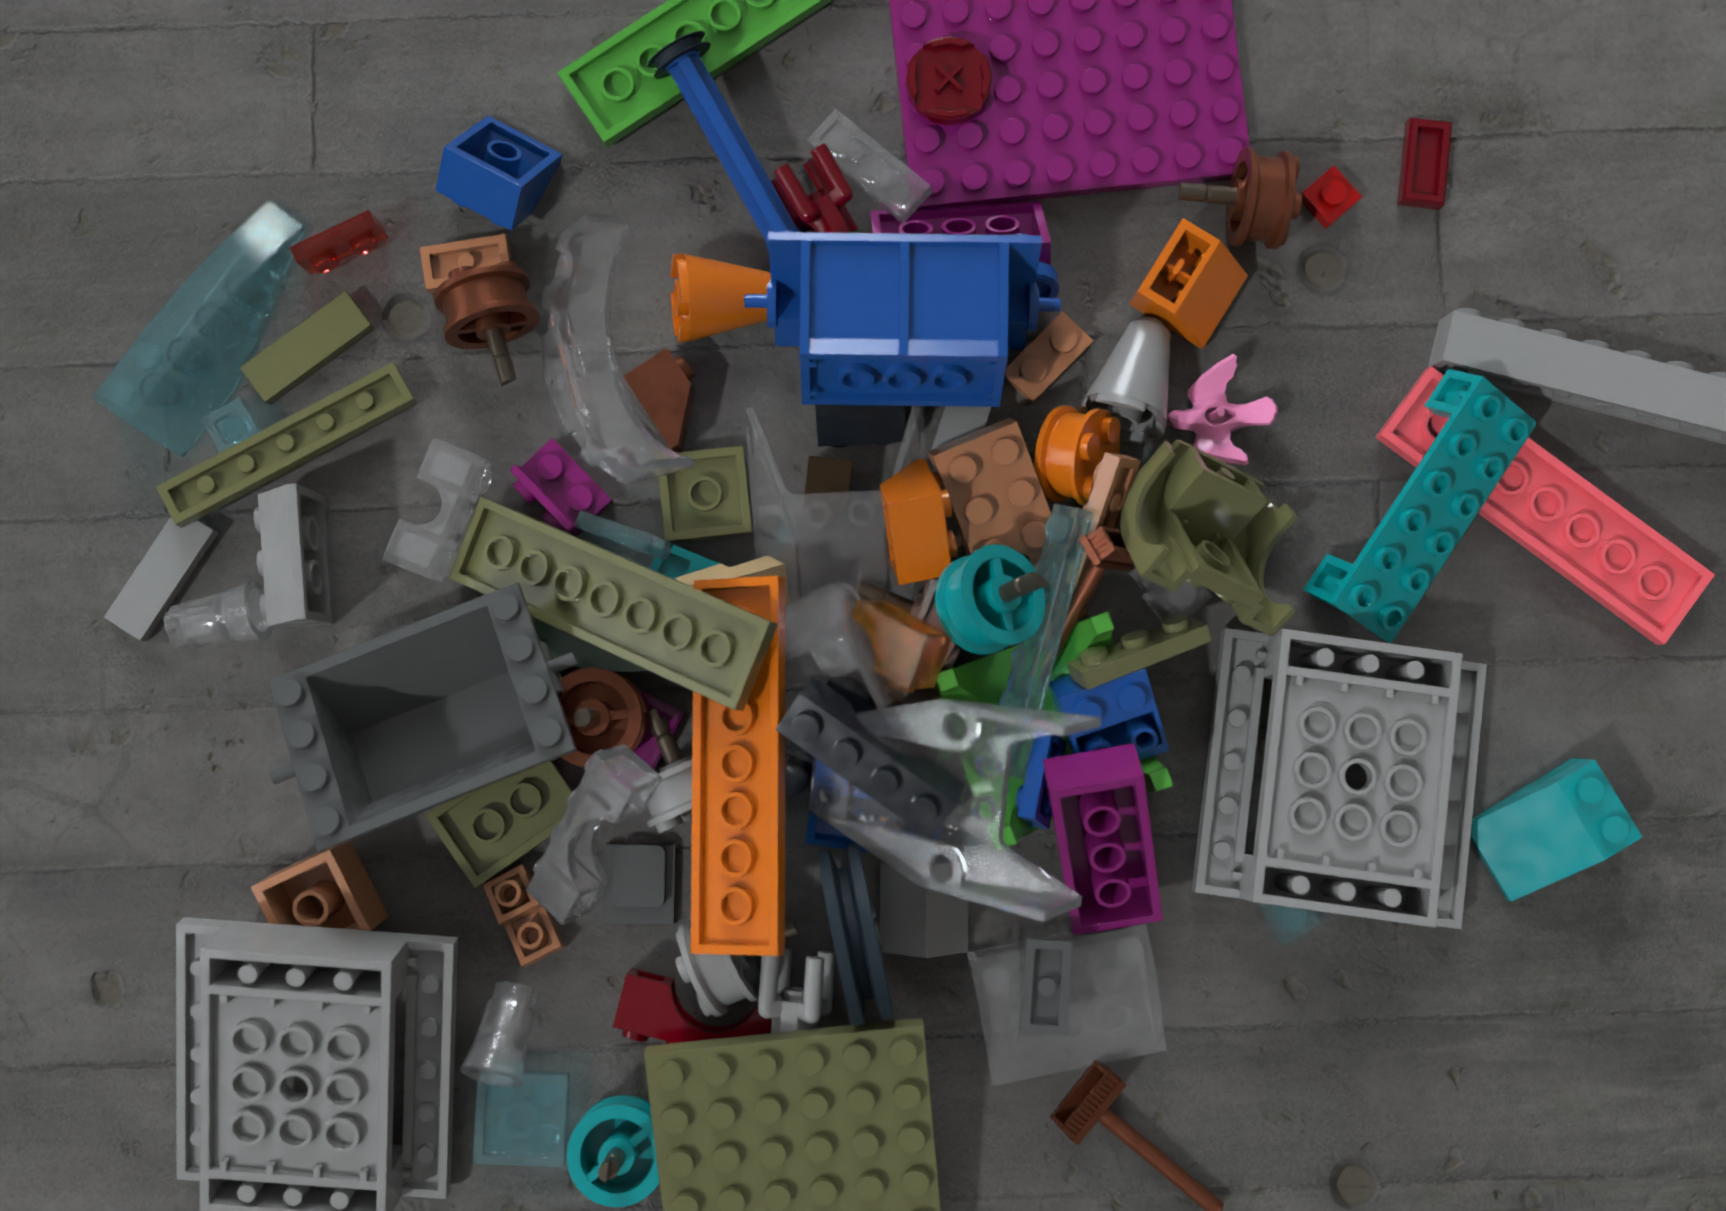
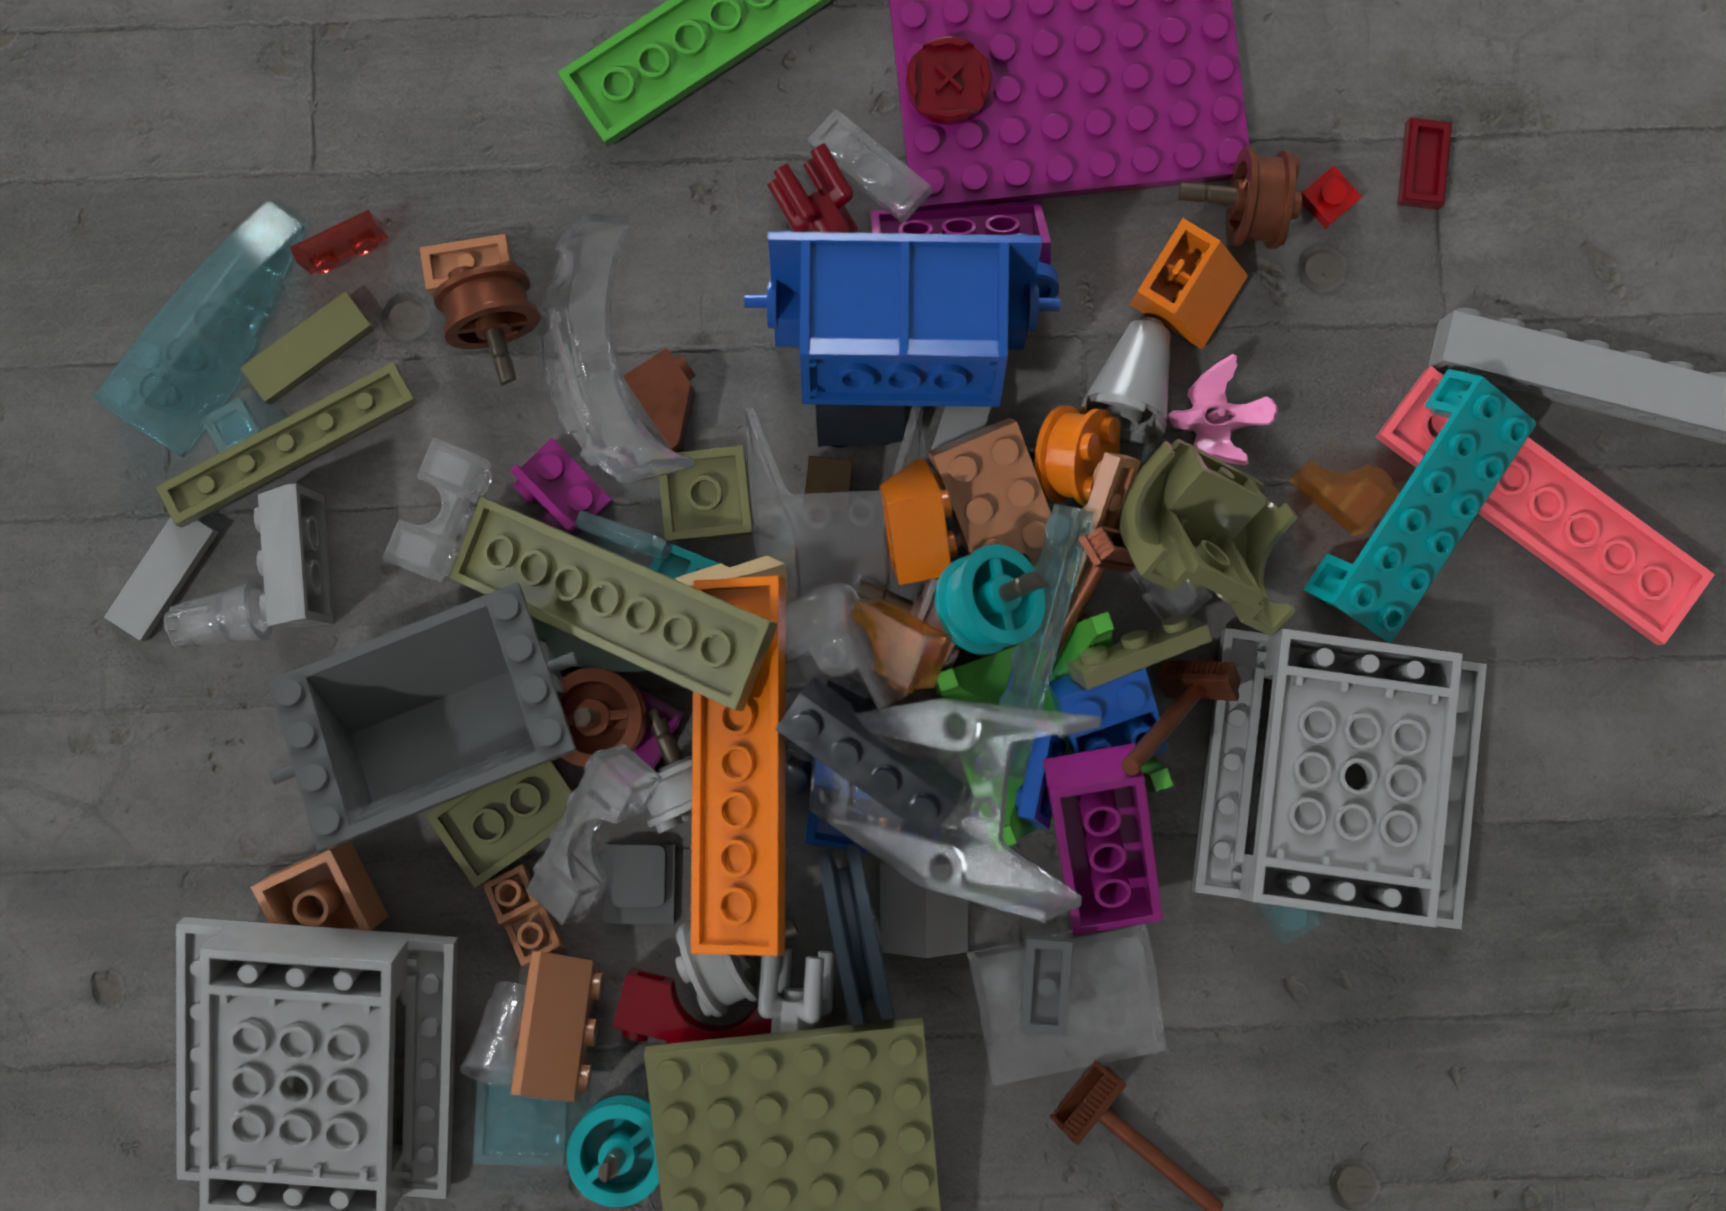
(496, 172): blue slope -> none
(557, 1028): none -> nougat slope
(684, 64): blue piece -> none
(711, 296): orange cone -> none
(1047, 357): nougat plate -> none
(1188, 684): none -> copper piece
(1348, 498): none -> clear orange arch
(1552, 828): teal slope -> none

